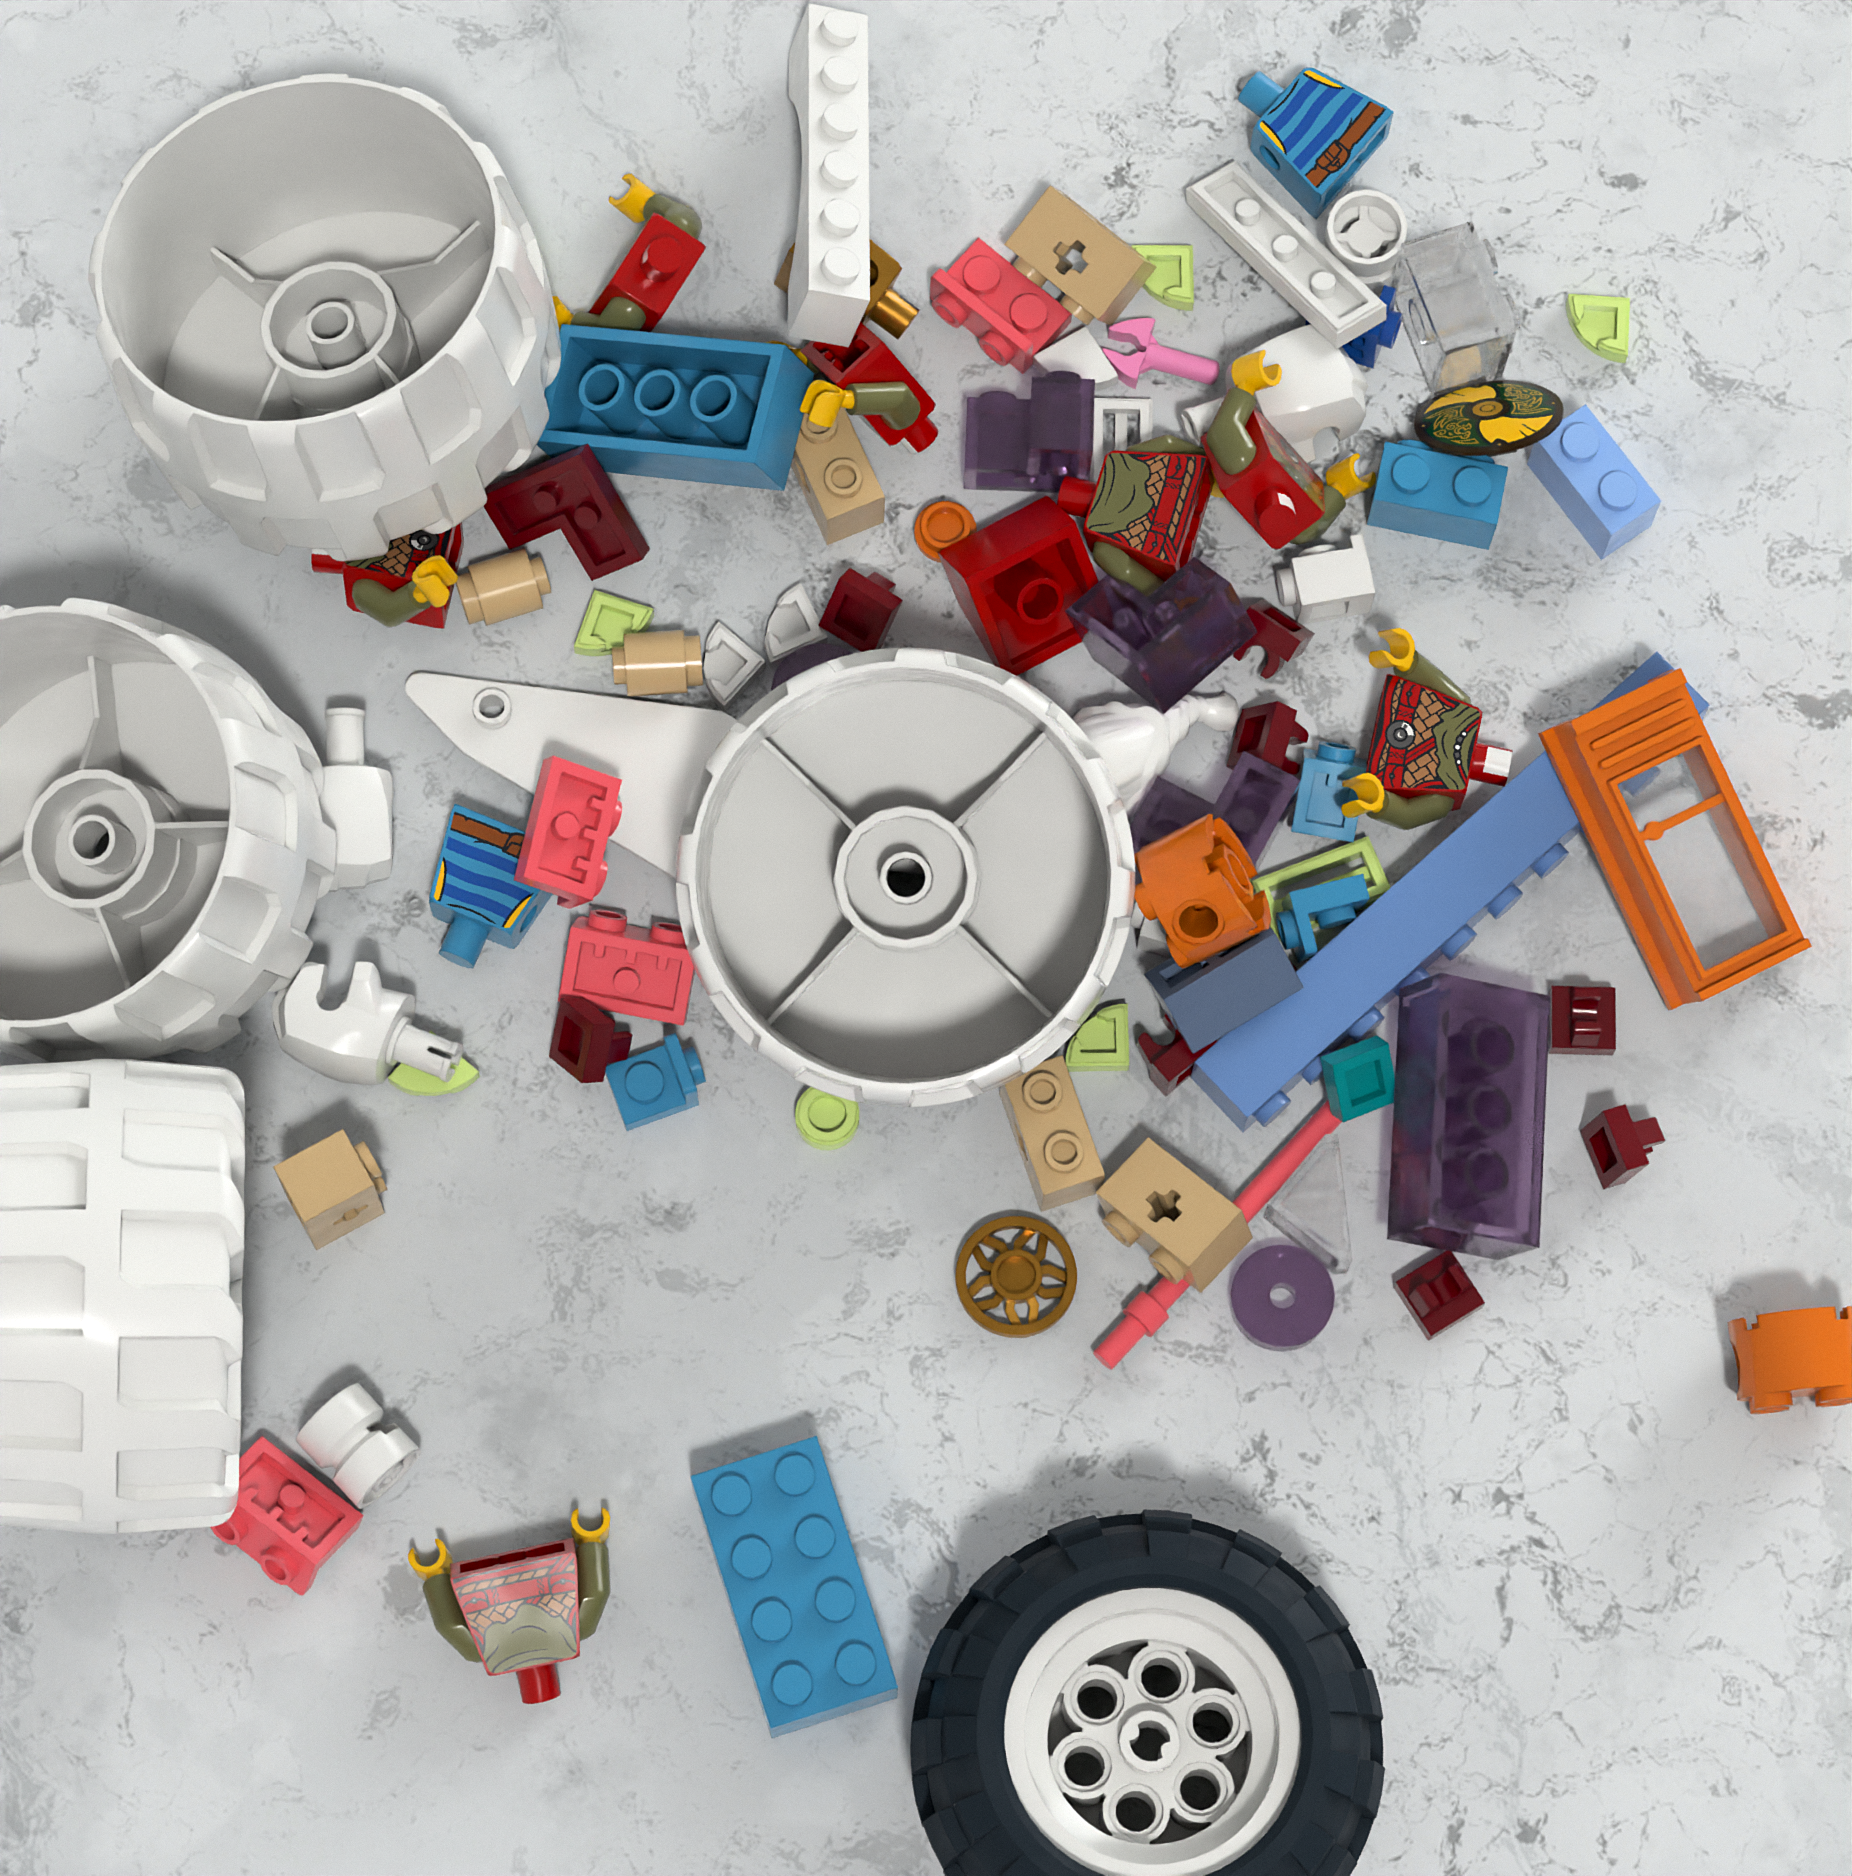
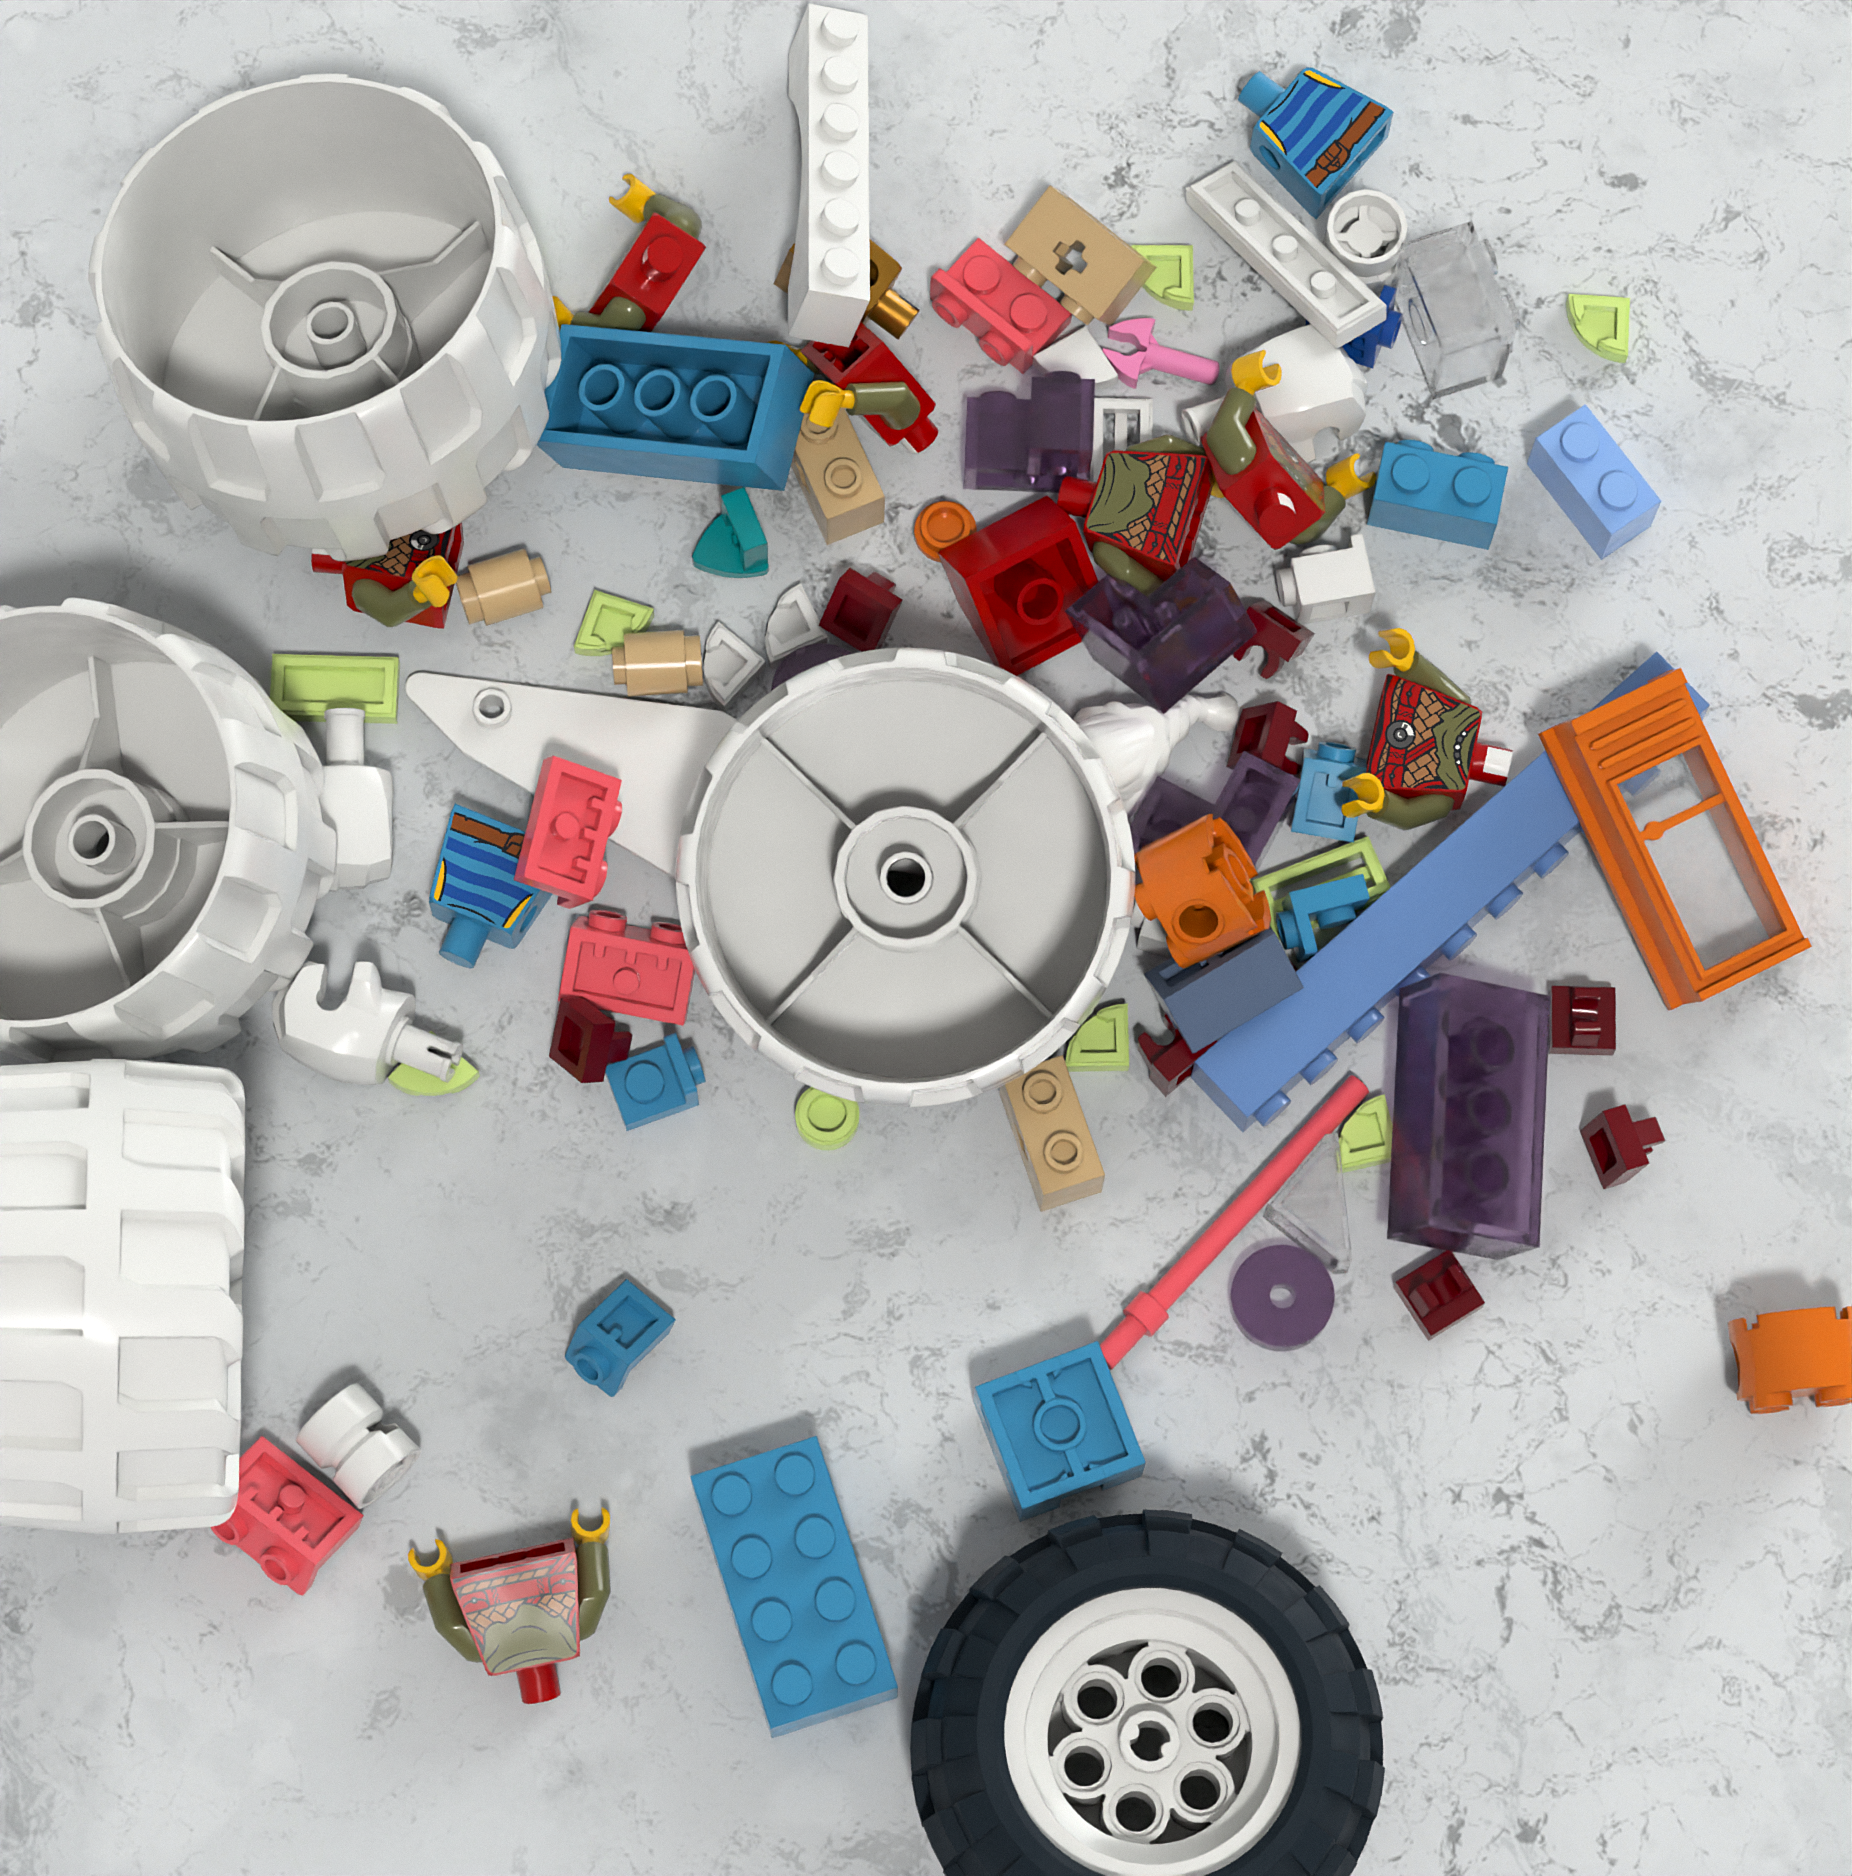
(314, 683): none -> yellowish green tile
(332, 1187): tan brick -> none
(573, 497): dark red plate -> none
(617, 1337): none -> dark azure bracket
(734, 541): none -> teal tile
(1016, 1276): pearl gold wheel -> none
(1058, 1430): none -> dark azure piece
(1172, 1216): tan brick -> none
(1359, 1078): teal plate -> none
(1366, 1136): none -> yellowish green tile
(1489, 418): shield -> none

